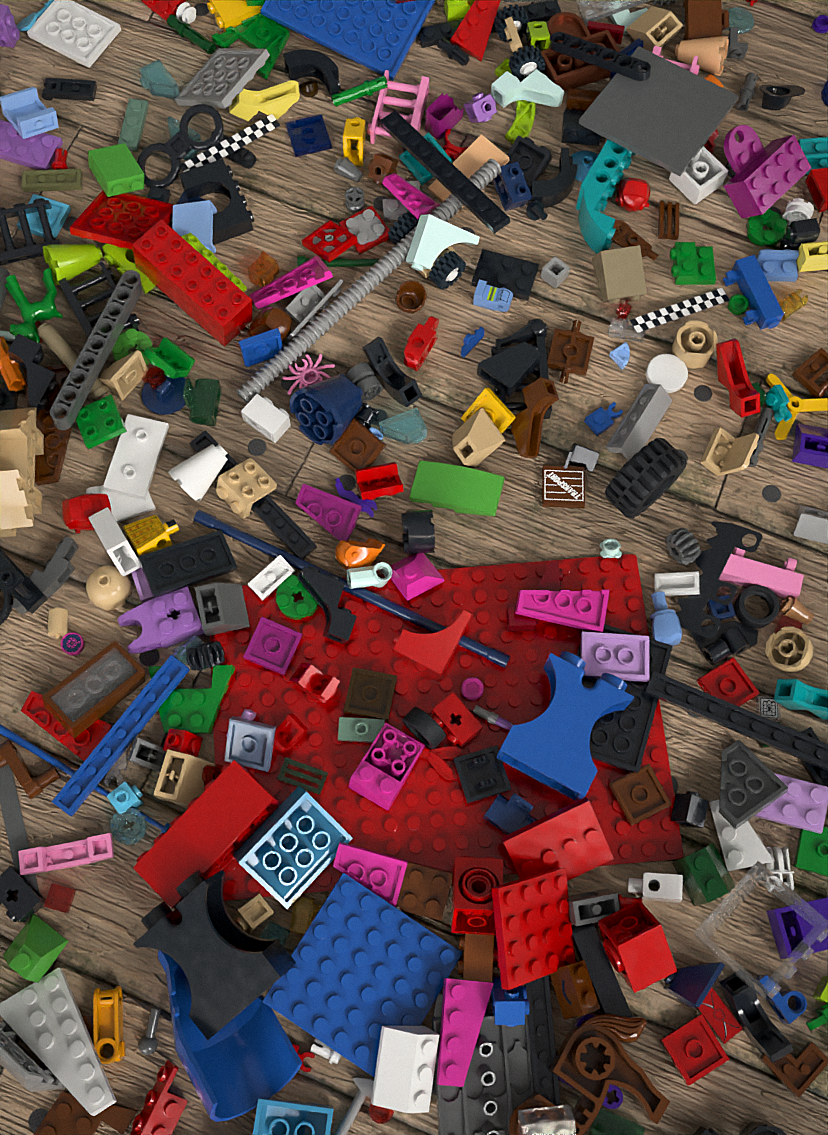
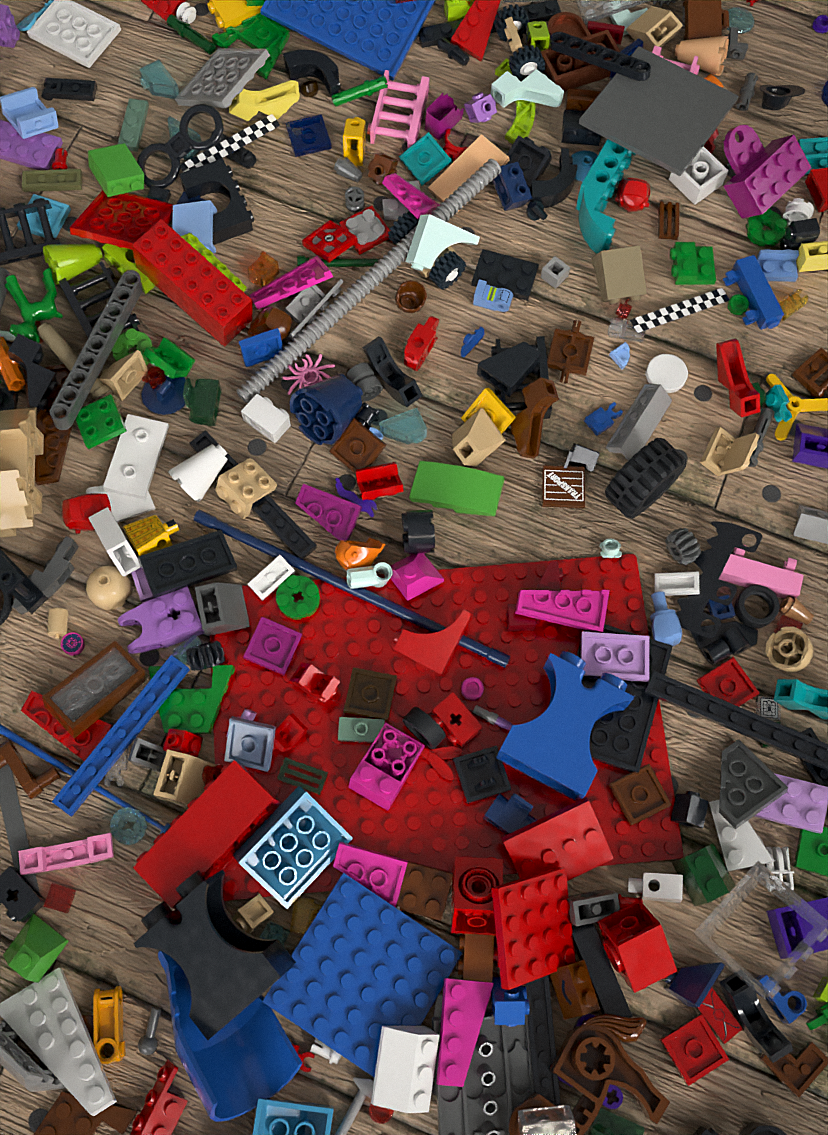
(125, 796): medium azure bracket -> none
(327, 593): black arch -> none
(445, 172): black plate -> none
(534, 328): black piece -> none
(625, 233): reddish brown piece -> none
(694, 344): tan brick -> none

